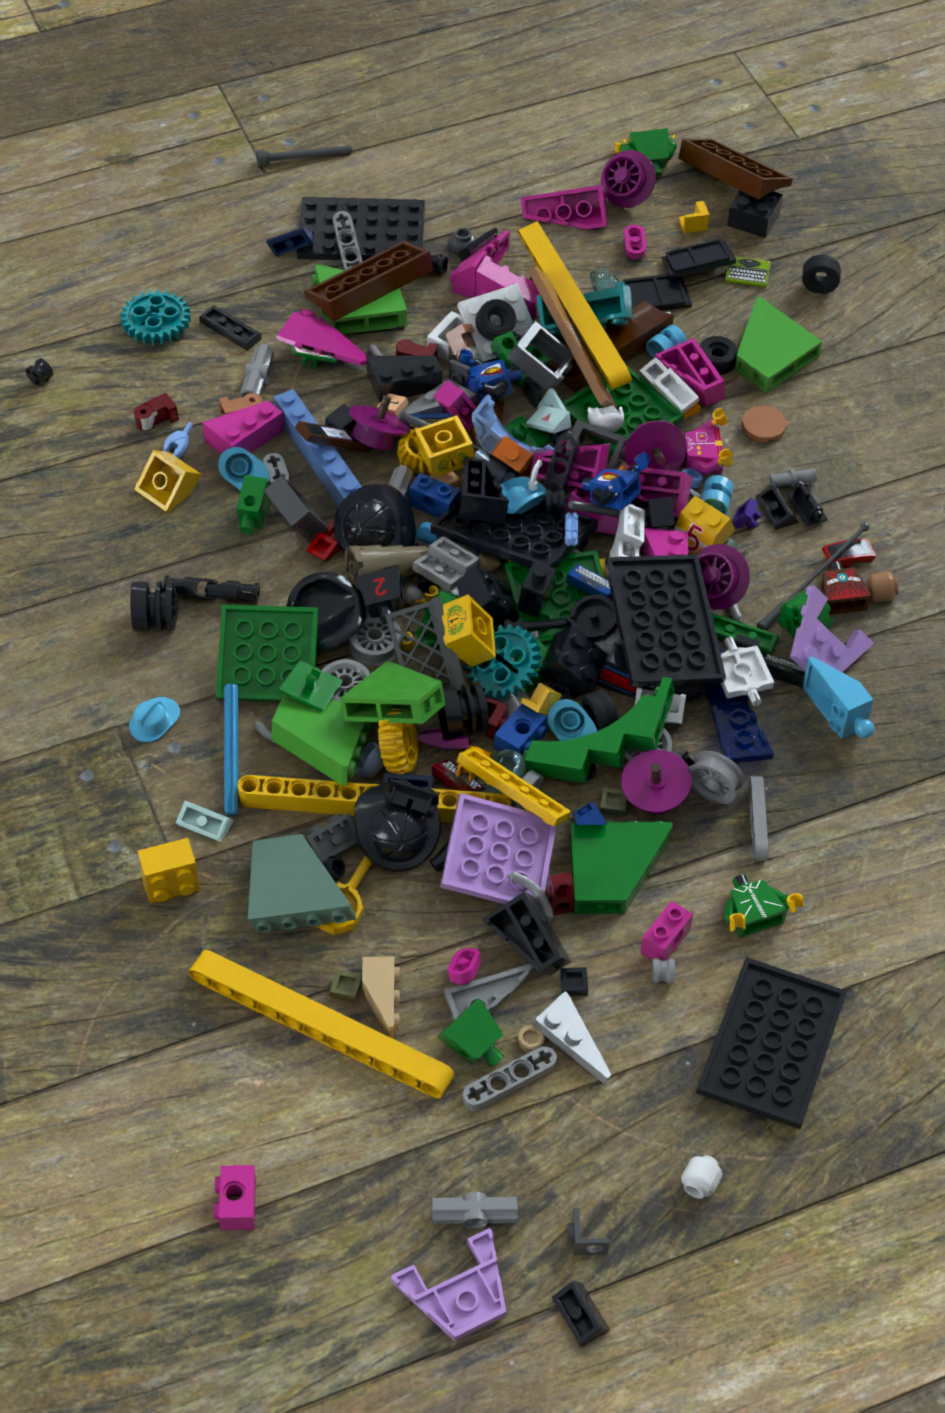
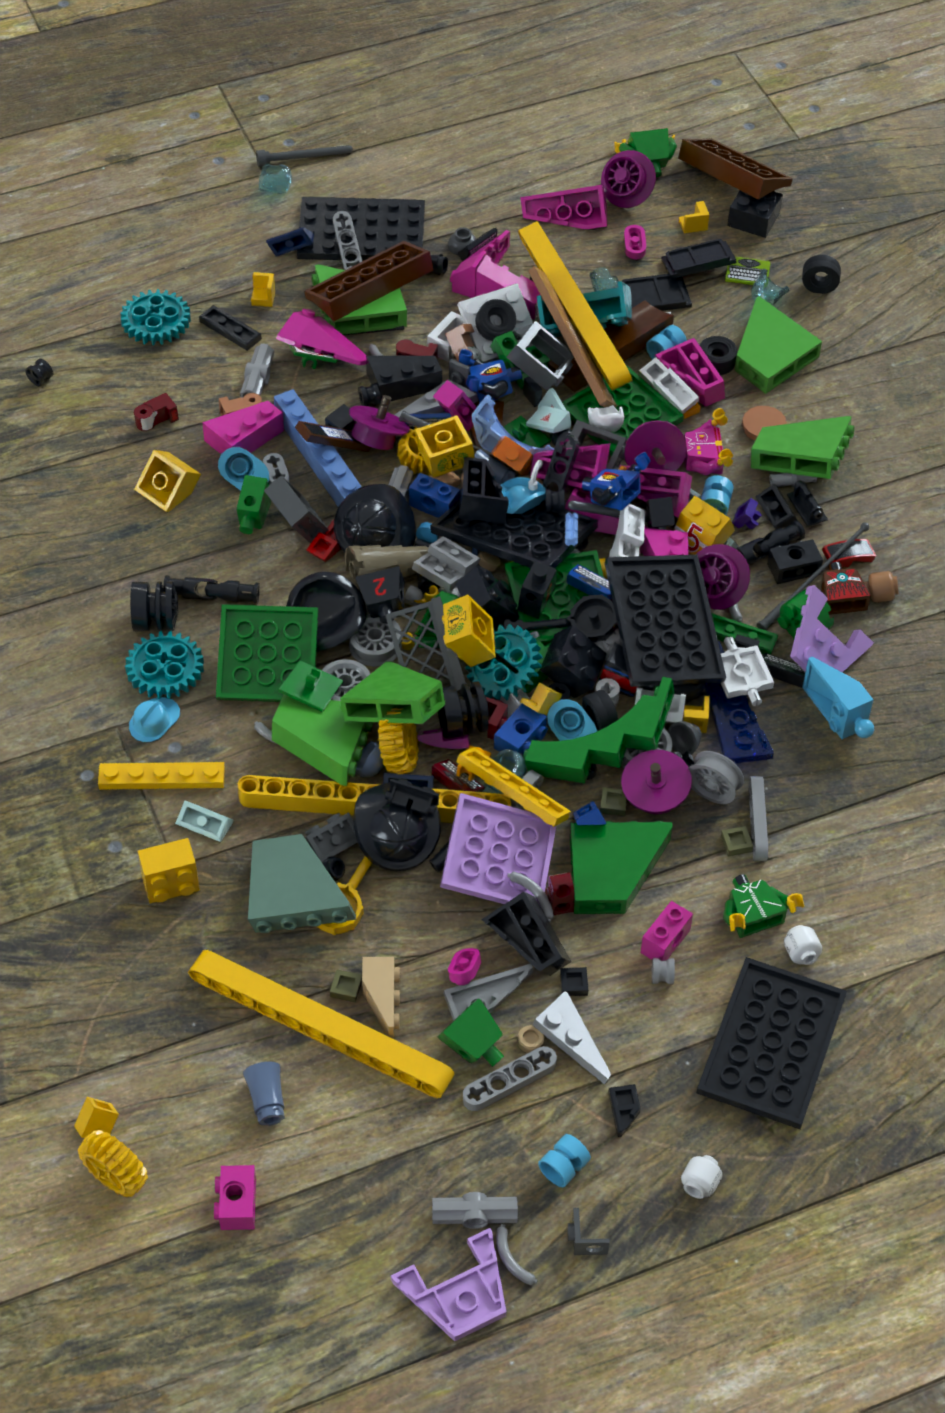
(95, 1116): none -> yellow panel
(112, 1163): none -> yellow gear
(161, 775): none -> yellow plate
(164, 665): none -> teal gear
(179, 441): light blue hand -> none
(231, 749): dark azure axle -> none
(263, 289): none -> yellow panel
(266, 1092): none -> sand blue plant
(275, 178): none -> clear light blue hair
(369, 395): none -> black wheel
(397, 404): light nougat tile -> none
(509, 1261): none -> light grey piece
(563, 1161): none -> medium azure wheel
(580, 1313): black slope -> none
(611, 686): none -> white wheel
(624, 1106): none -> black tile
(685, 737): none -> dark grey piece
(697, 478): medium blue tile -> none
(698, 715): none -> yellow panel
(737, 841): none -> olive tile
(767, 289): none -> clear light blue hair
(776, 538): none -> black piece
(794, 561): none -> black brick
(802, 945): none -> white head
(803, 447): none -> bright green slope

